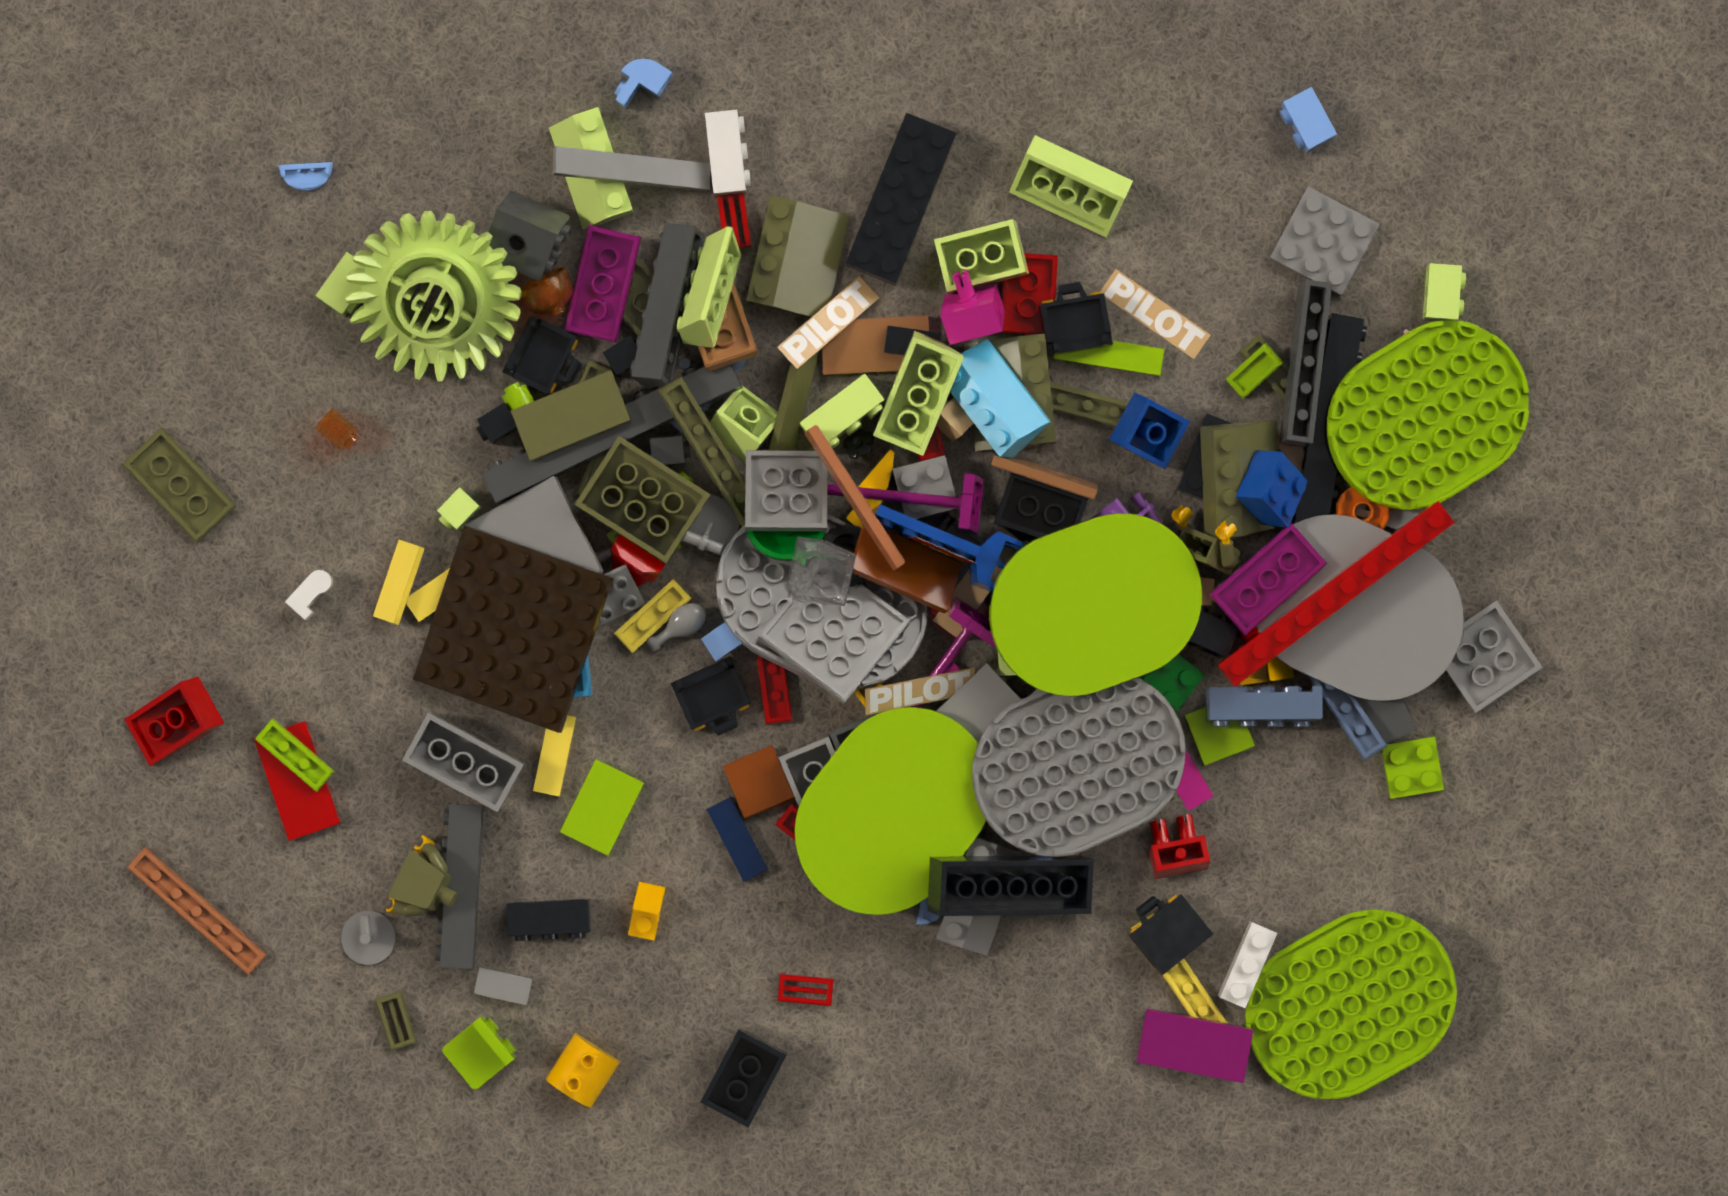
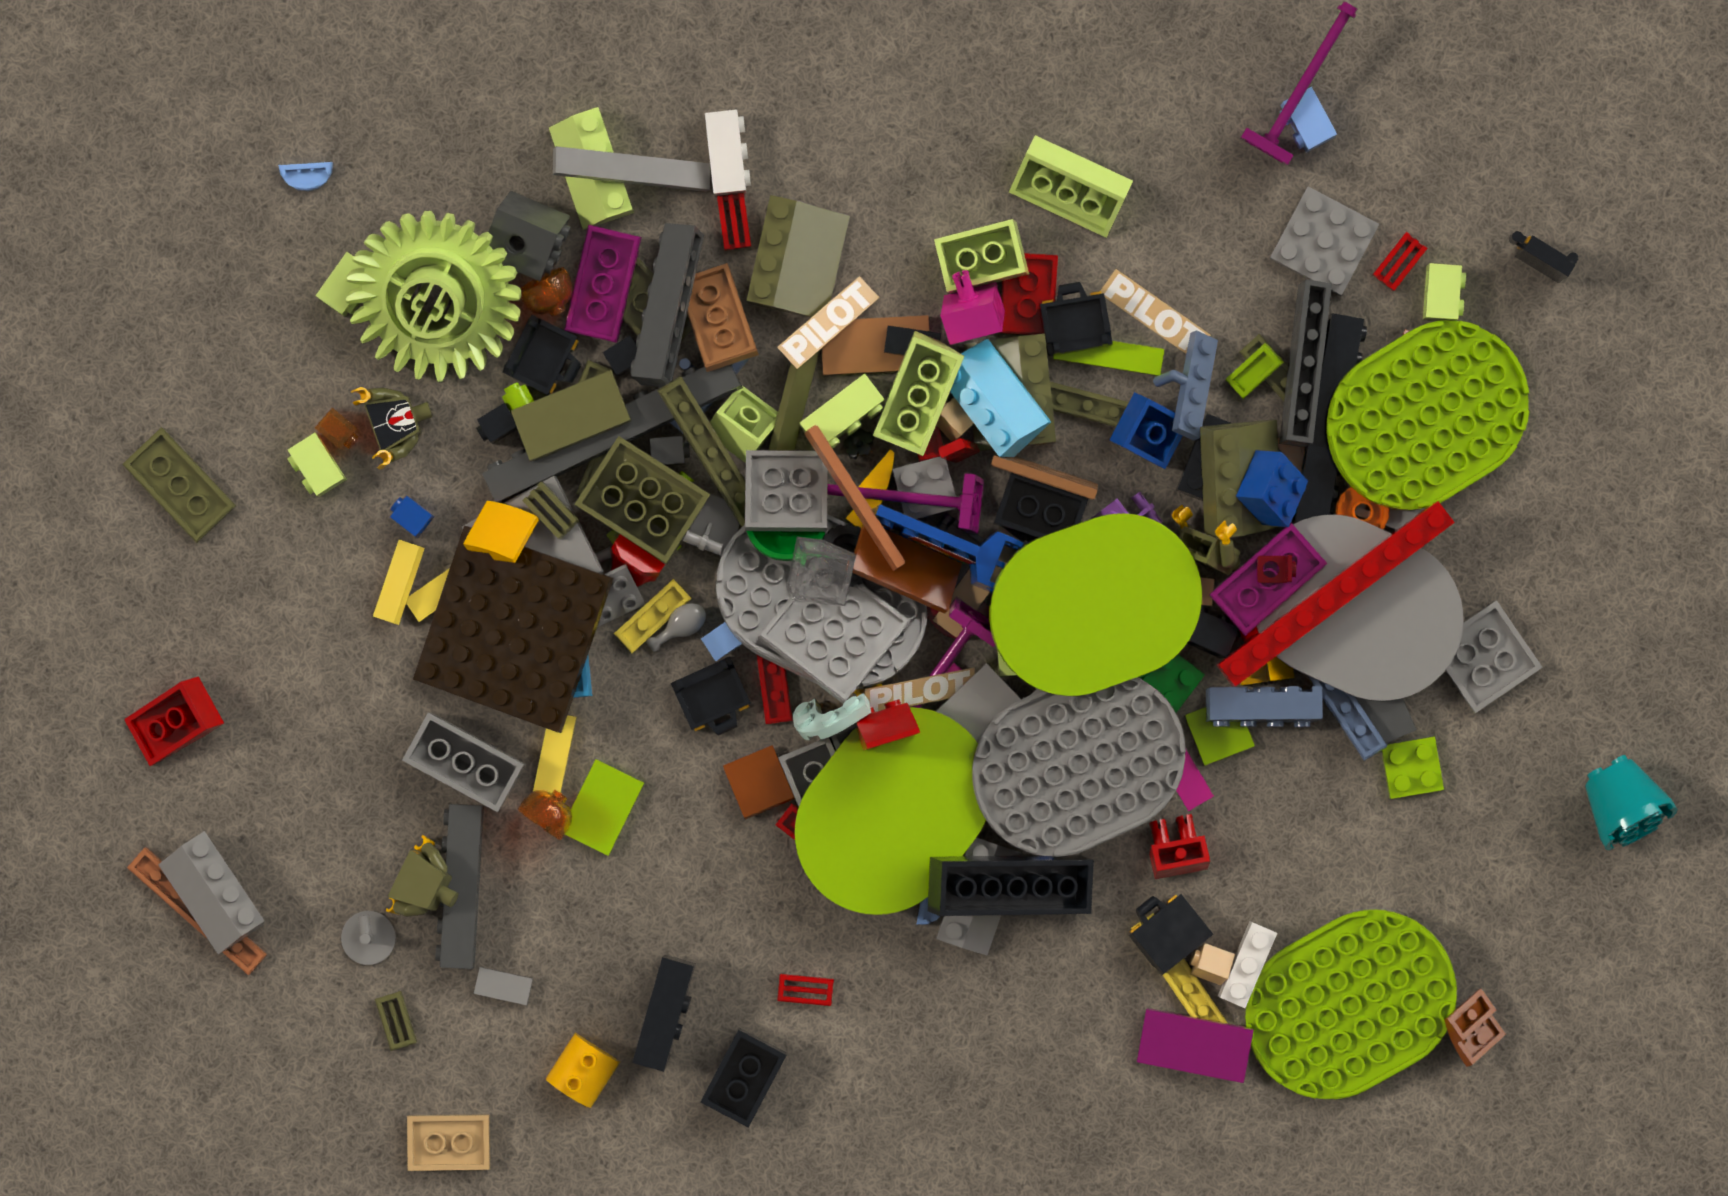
(211, 893): none -> light grey slope
(294, 755): lime tile -> none
(299, 805): red tile -> none
(309, 591): white leg -> none
(316, 465): none -> yellowish green brick
(393, 421): none -> torso
(411, 515): none -> blue brick
(448, 1142): none -> tan plate
(458, 510): yellowish green brick -> none
(479, 1052): lime bracket -> none
(501, 531): none -> yellow slope
(535, 494): none -> olive tile
(548, 811): none -> clear orange cylinder
(548, 919): black brick -> none
(644, 74): light blue brick -> none
(646, 911): yellow slope -> none
(664, 1012): none -> black brick
(710, 289): yellowish green slope -> none
(737, 839): dark blue tile -> none
(811, 722): none -> light aqua plate
(886, 725): none -> red slope
(900, 199): black brick -> none
(958, 450): none -> red tile
(1194, 384): none -> sand blue plate
(1211, 963): none -> tan brick
(1269, 141): none -> magenta tile
(1286, 566): none -> dark red bracket
(1414, 243): none -> red tile
(1474, 1028): none -> dark orange slope
(1543, 257): none -> black piece
(1626, 803): none -> teal cone

